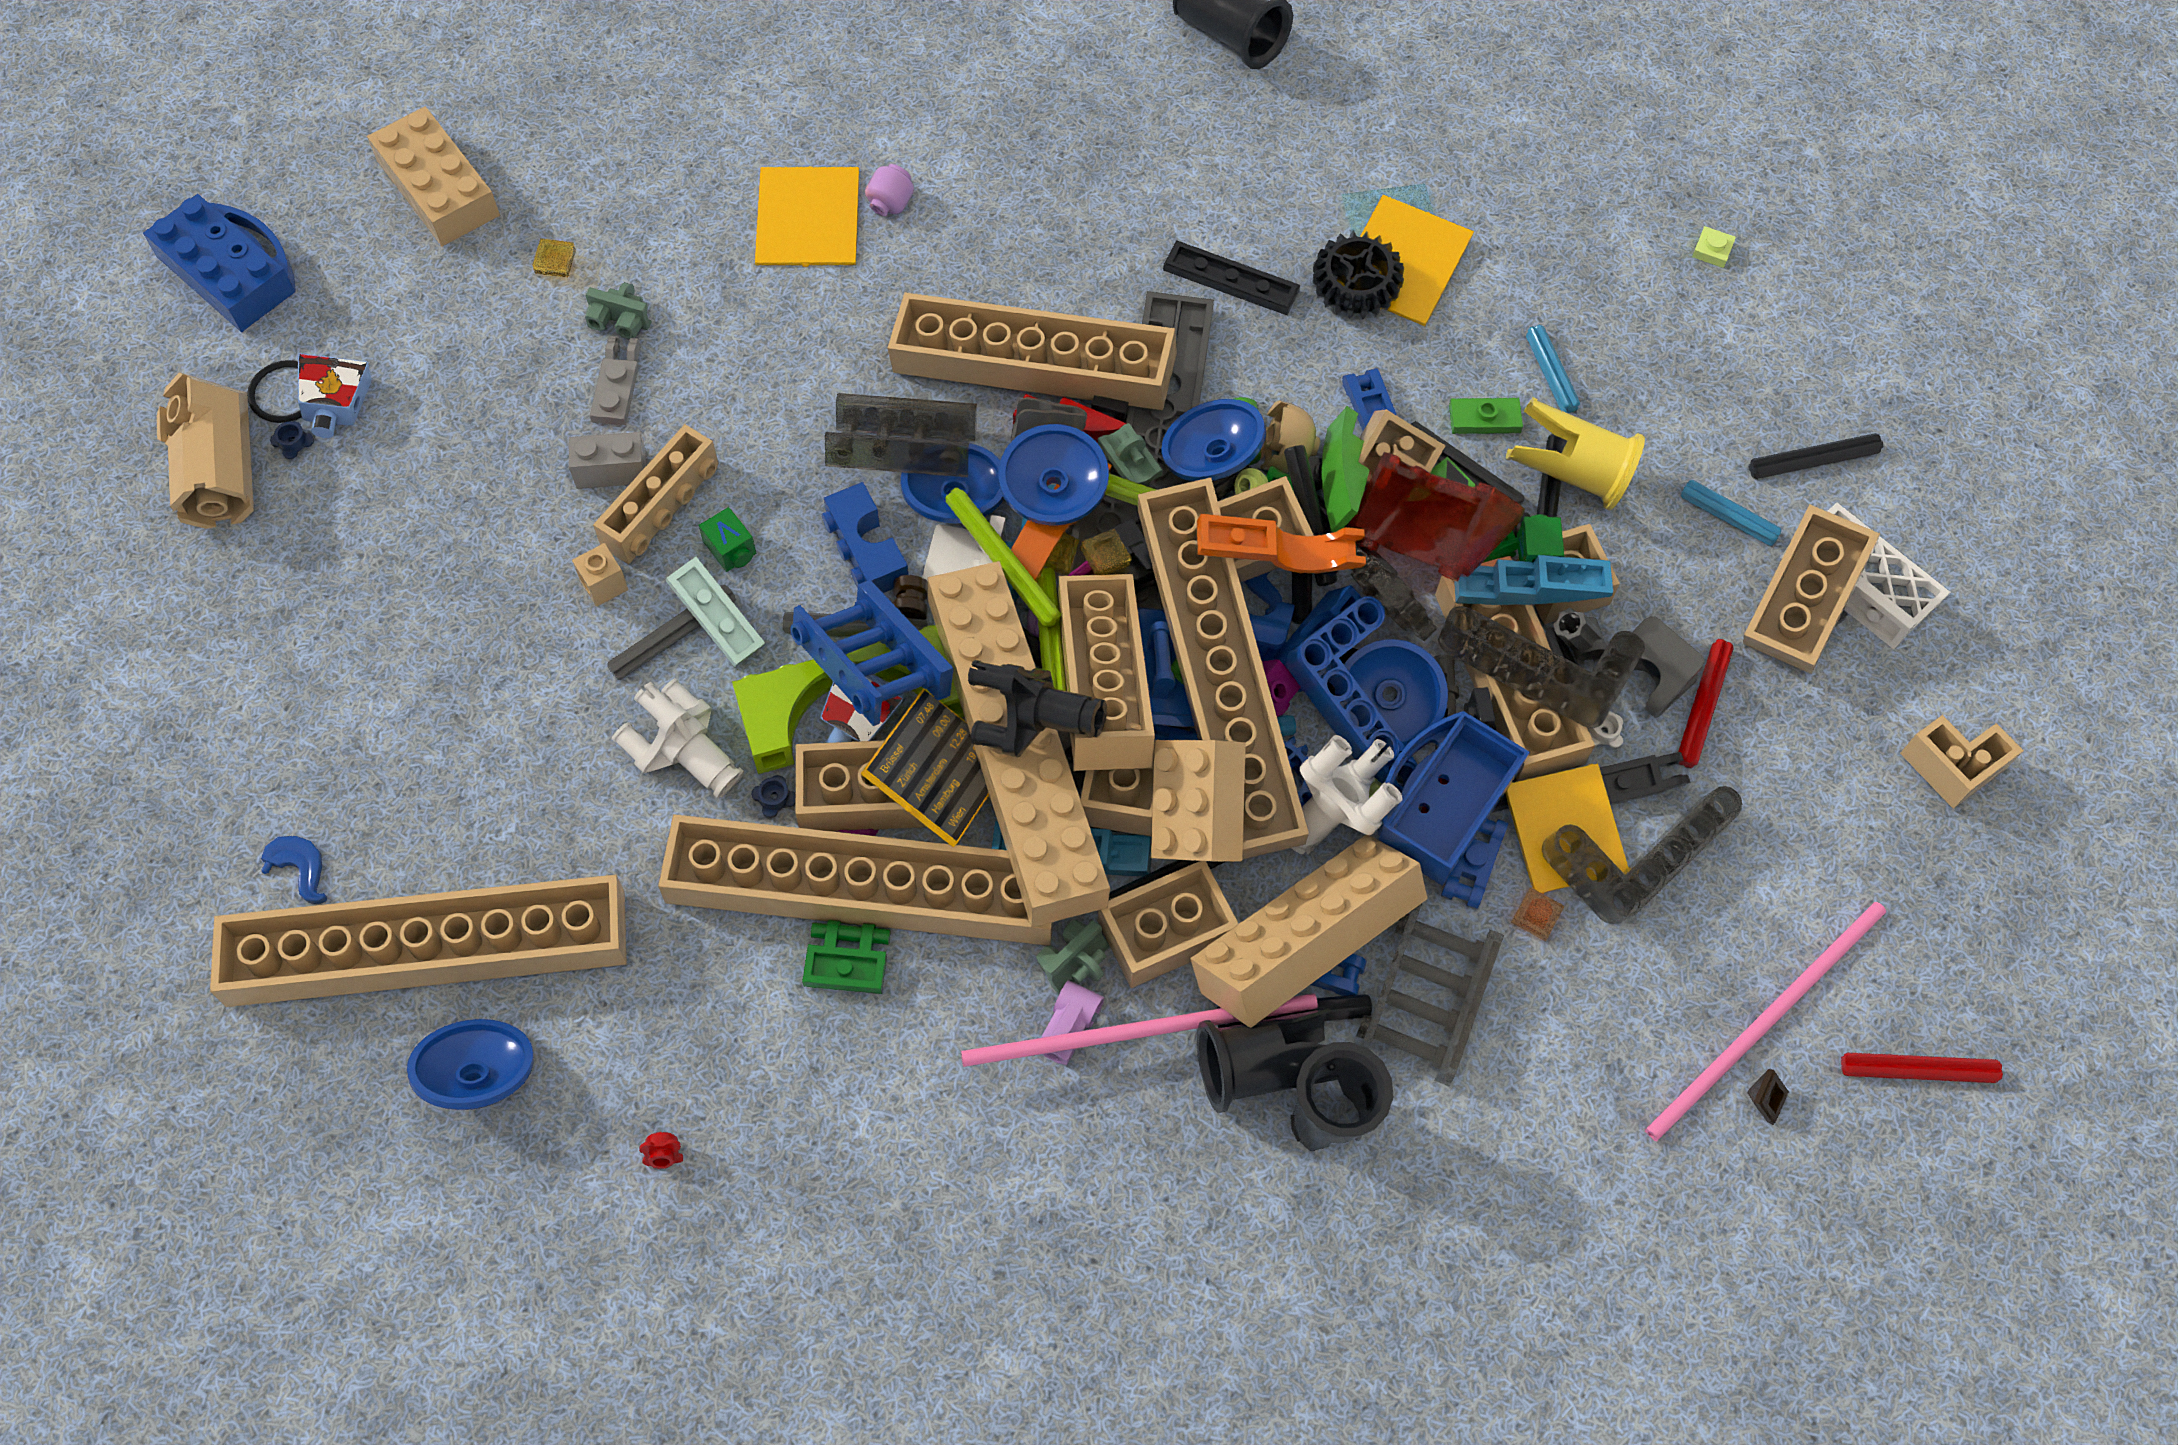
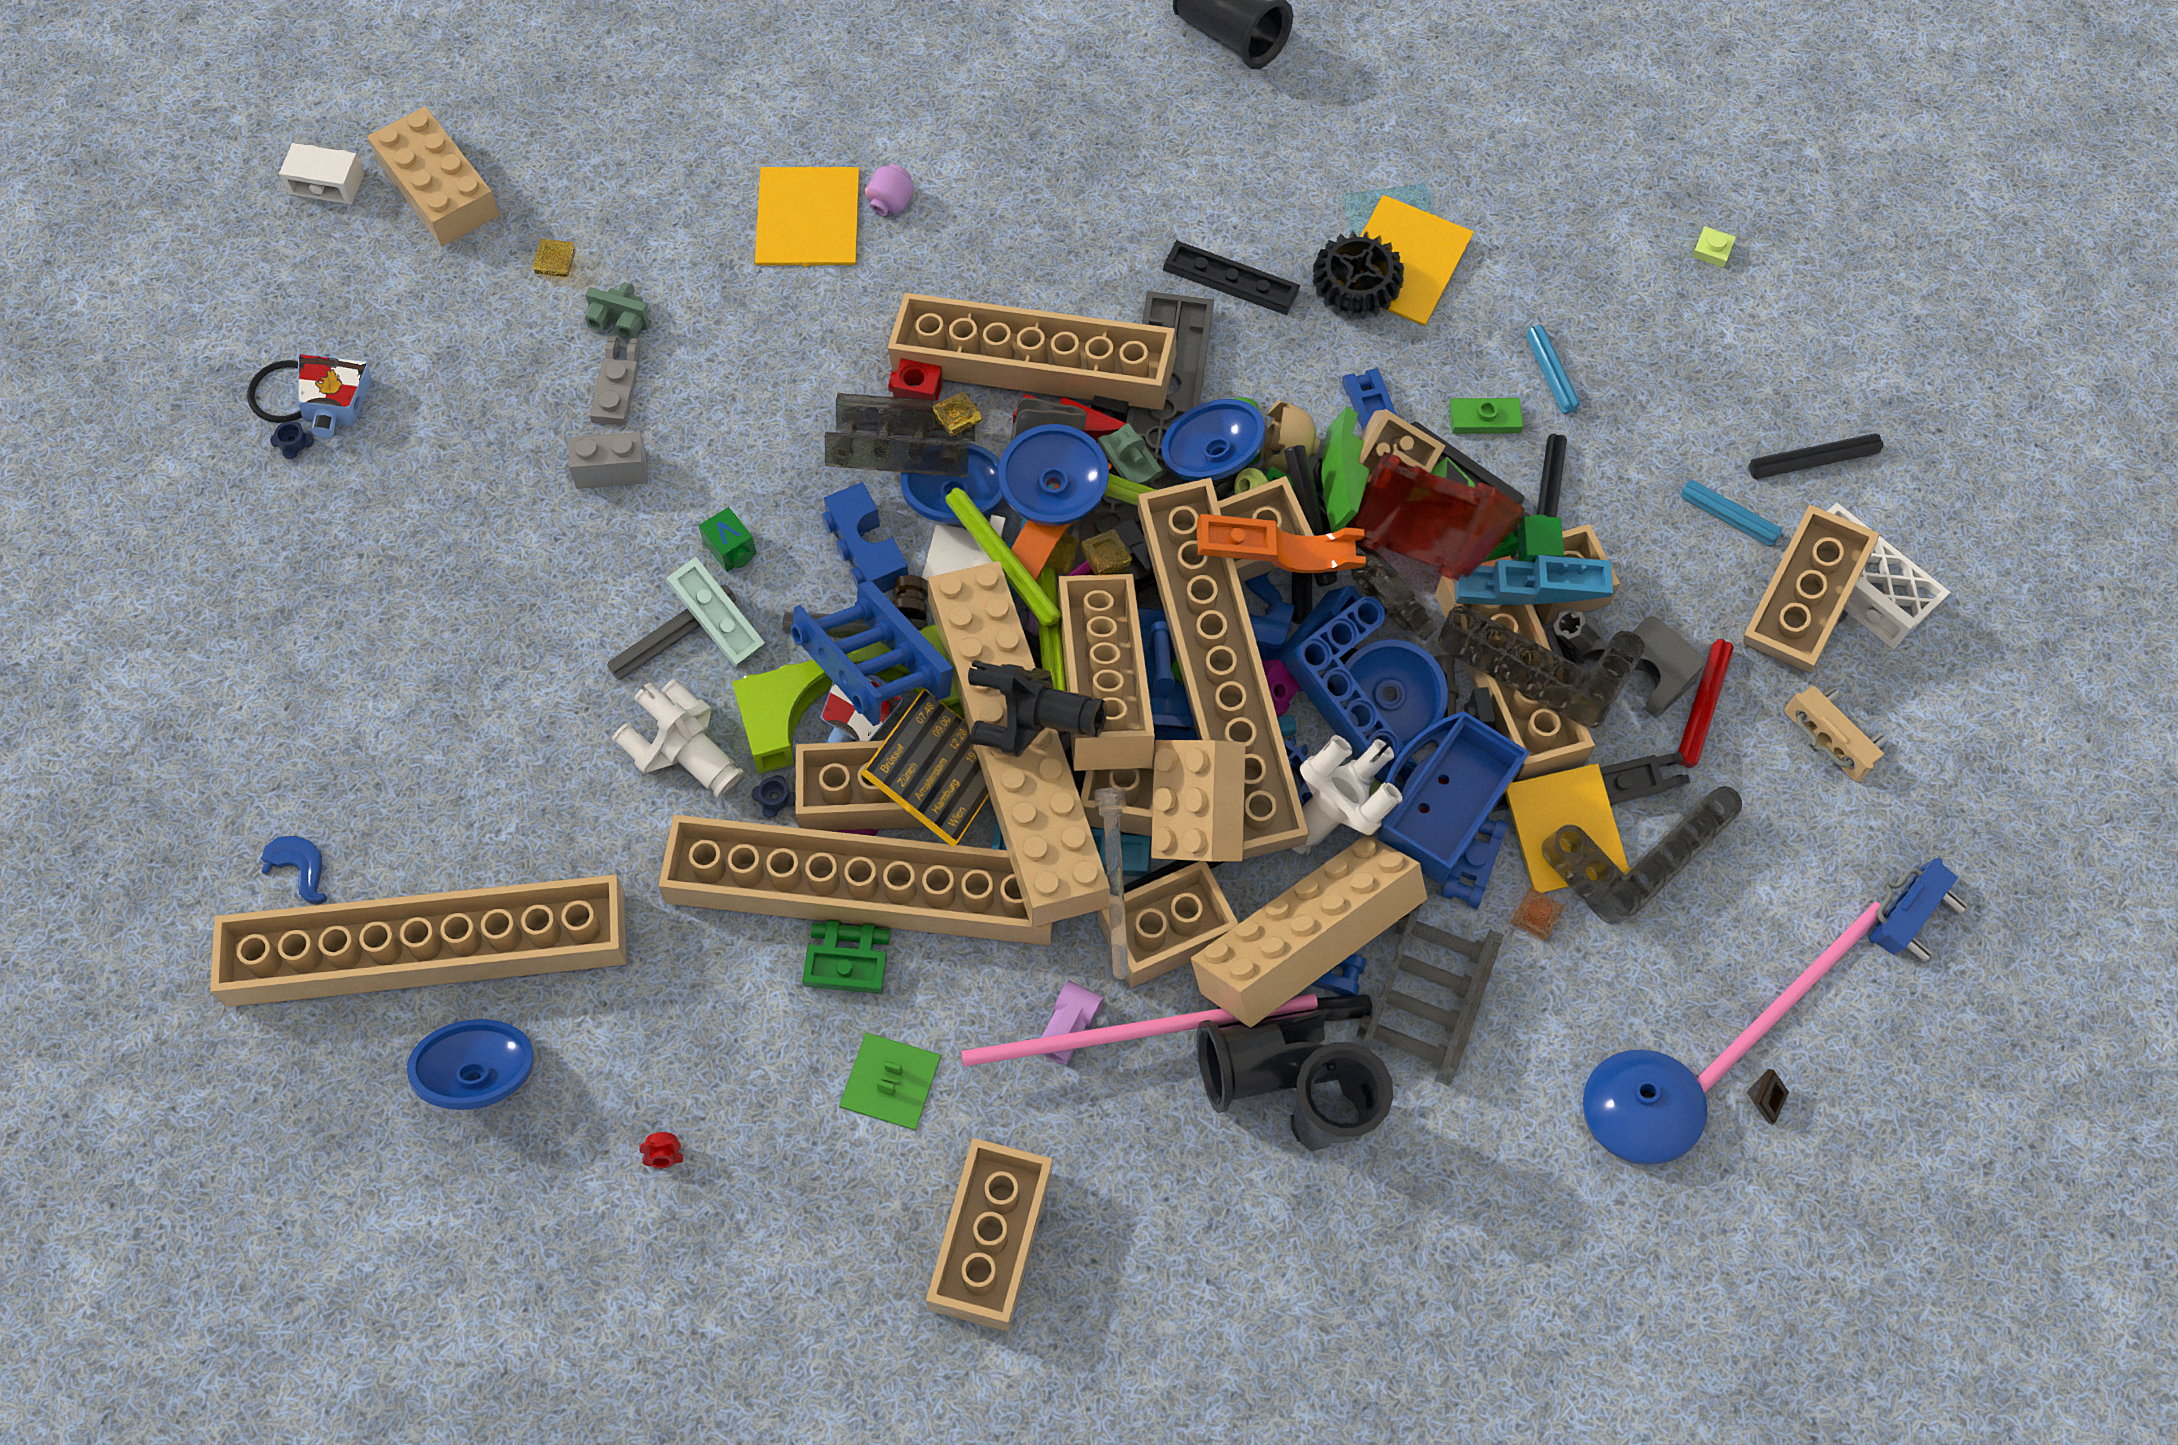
(207, 451): tan brick -> none
(235, 284): blue piece -> none
(321, 173): none -> white brick
(600, 574): tan brick -> none
(657, 494): tan brick -> none
(890, 1081): none -> bright green piece
(911, 372): none -> red brick
(957, 413): none -> clear yellow plate
(990, 1235): none -> tan brick
(1078, 958): sand green hips -> none
(1110, 805): none -> clear piece
(1591, 458): light yellow piece -> none
(1612, 738): white plate -> none
(1641, 1127): none -> blue dish
(1835, 732): none -> tan piece
(1914, 907): none -> blue piece
(1921, 1067): red axle -> none
(1955, 764): tan brick -> none

